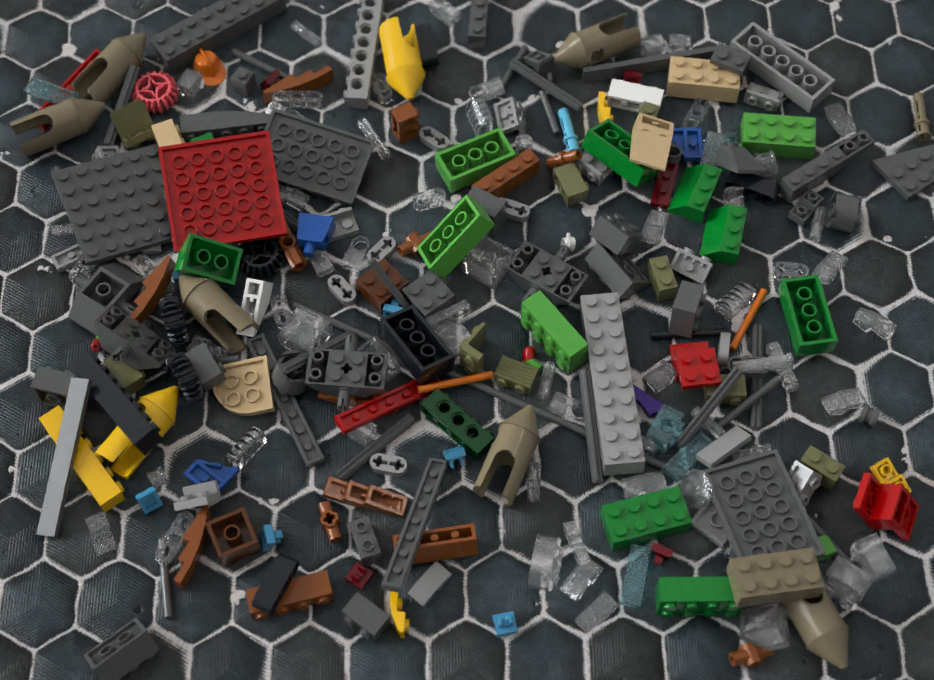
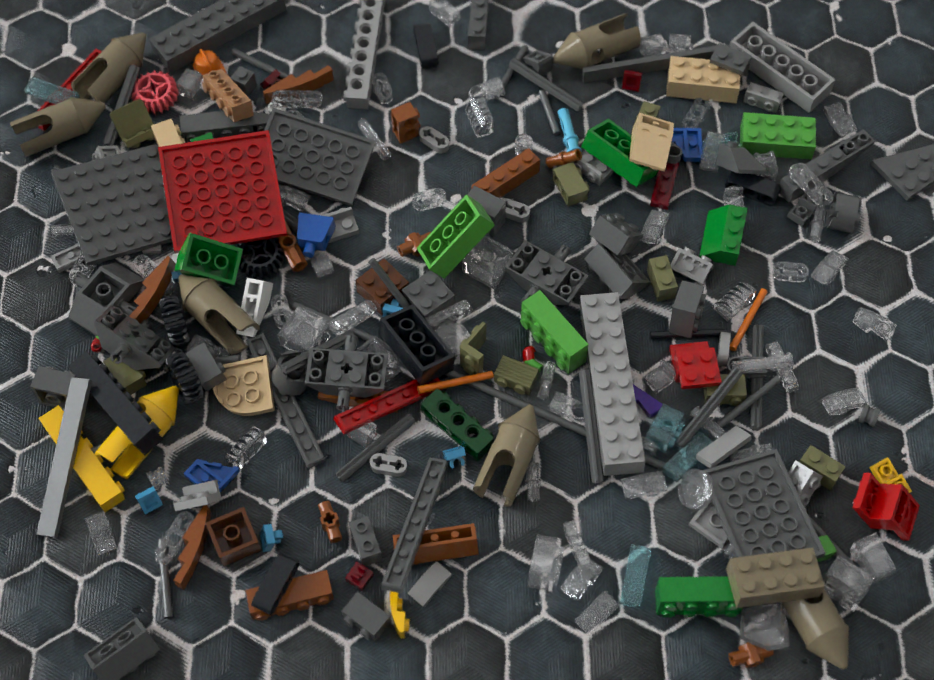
(227, 95): none -> medium nougat brick
(305, 33): clear axle -> none
(339, 292): light grey beam -> none
(352, 317): none -> clear beam
(354, 258): clear piece -> none
(365, 497): dark orange slope -> none
(380, 250): light grey beam -> none
(401, 58): yellow piece -> none
(473, 159): bright green brick -> none
(505, 624): dark azure tile -> none
(509, 115): light grey bracket -> none
(569, 241): white plate -> none
(602, 108): yellow slope -> none
(631, 95): white brick -> none
(645, 518): green brick -> none
(661, 552): dark red tile -> none
(695, 192): green slope -> none
(803, 184): none -> clear beam
(807, 315): green brick -> none
(922, 123): dark tan pin -> none

